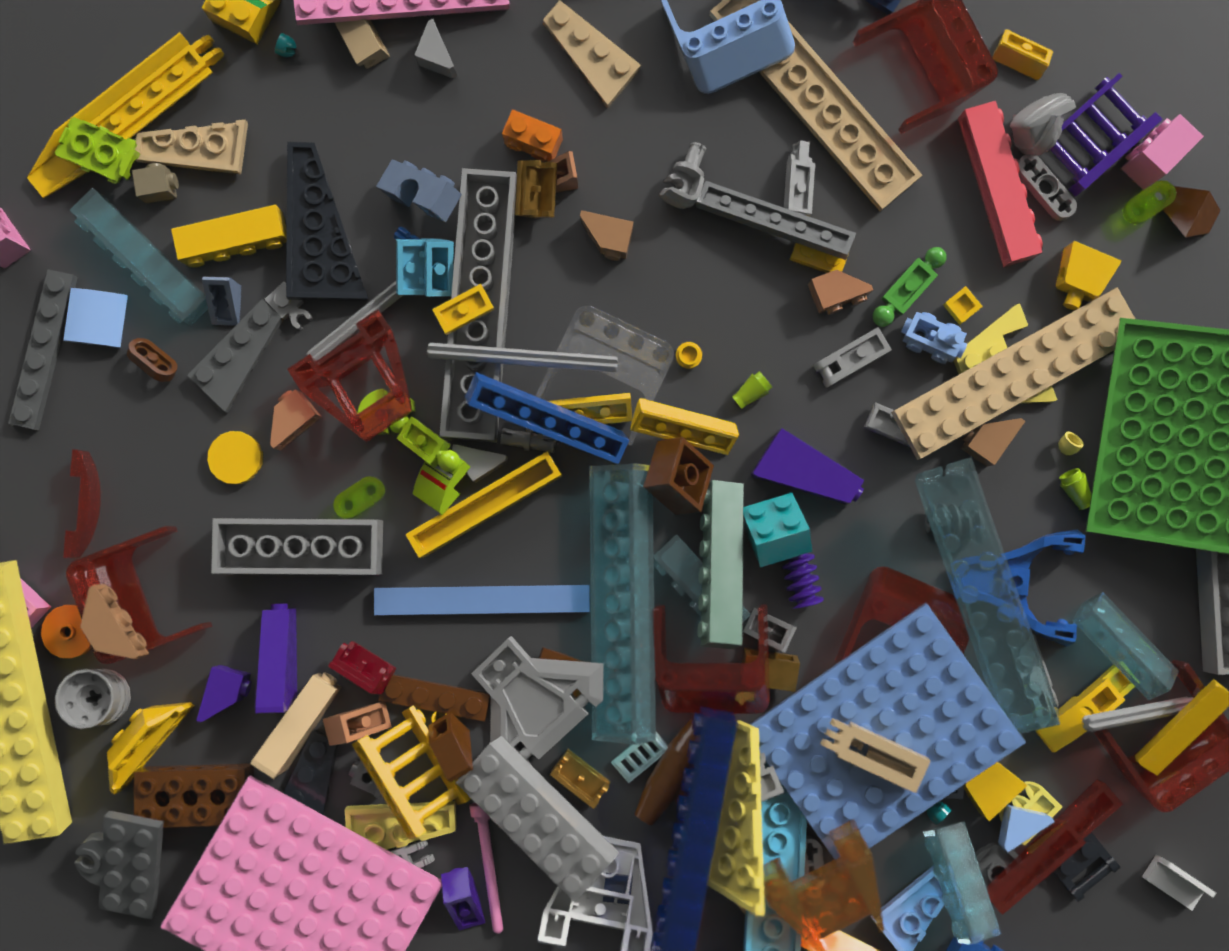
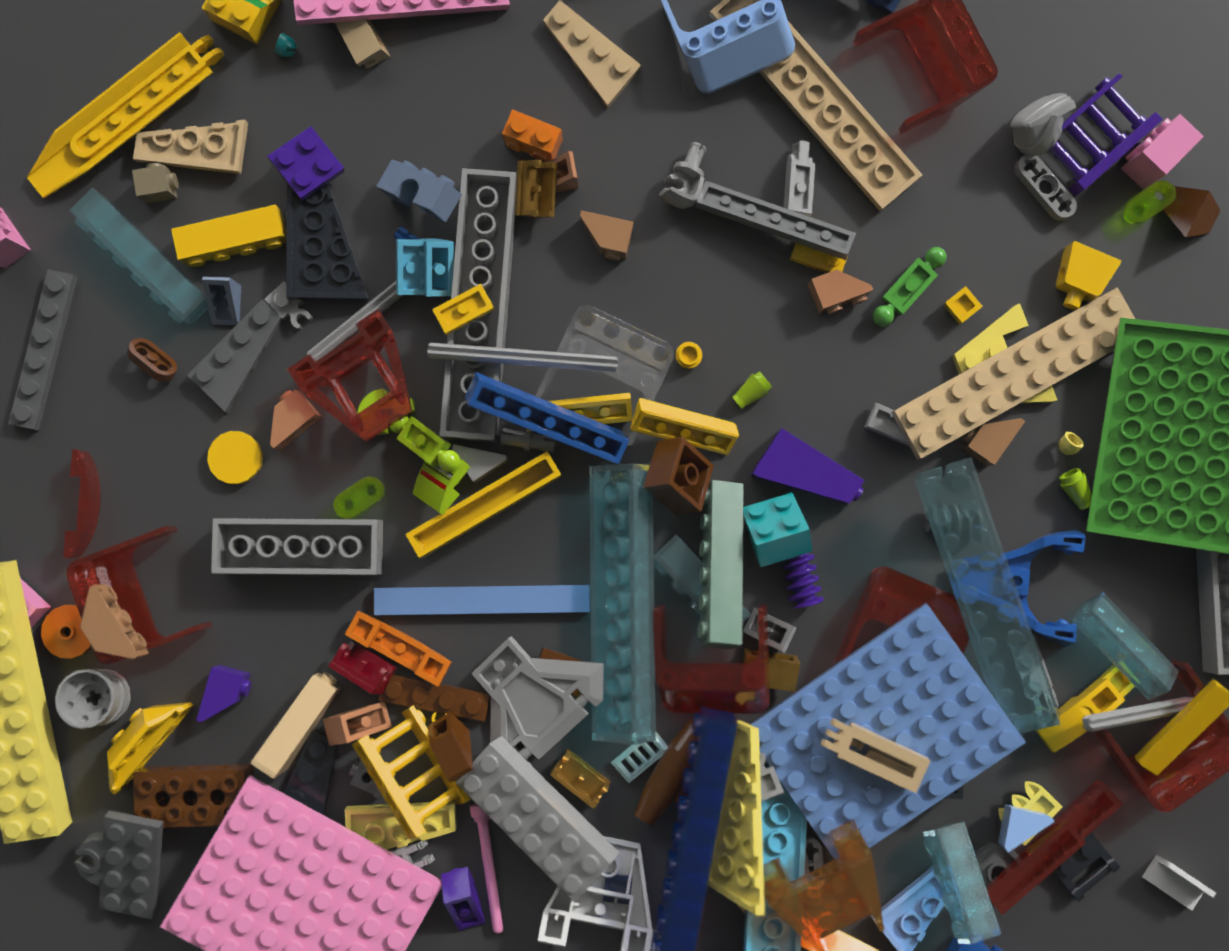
(95, 317): light blue slope -> none
(97, 150): lime piece -> none
(277, 660): dark purple slope -> none
(306, 163): none -> dark purple plate
(399, 647): none -> orange slope
(432, 52): light grey slope -> none
(853, 356): light grey plate -> none
(938, 812): teal hinge -> none
(940, 339): light blue brick -> none
(993, 790): yellow torso -> none
(1000, 183): coral brick -> none
(1022, 55): yellow slope -> none

